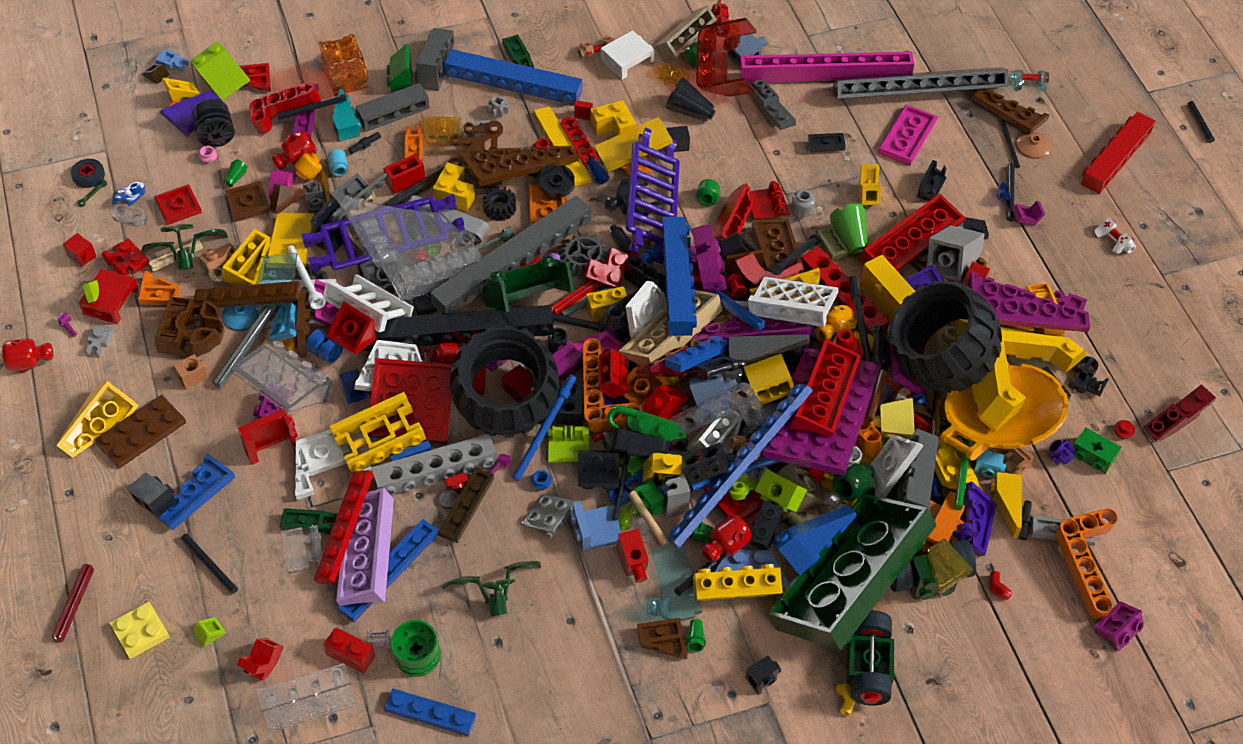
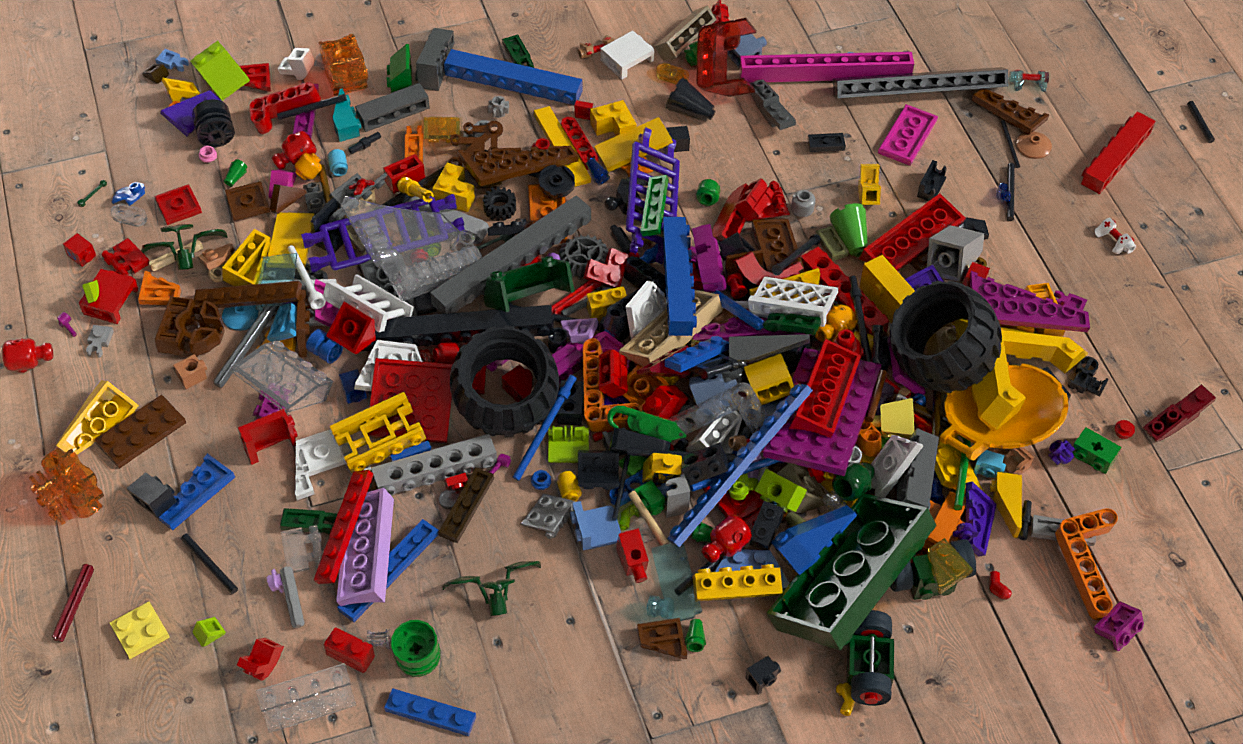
(67, 484): none -> clear orange piece
(84, 180): black bush -> none
(275, 582): none -> lavender plate
(292, 597): none -> light grey axle
(298, 63): none -> white brick
(361, 185): none -> red piece
(412, 188): none -> yellow pin
(514, 228): none -> black plate
(568, 486): none -> yellow brick
(580, 329): none -> lavender wing
(654, 205): none -> green plate
(754, 200): none -> red brick
(792, 323): none -> dark green hinge
(1029, 215): magenta bracket -> none

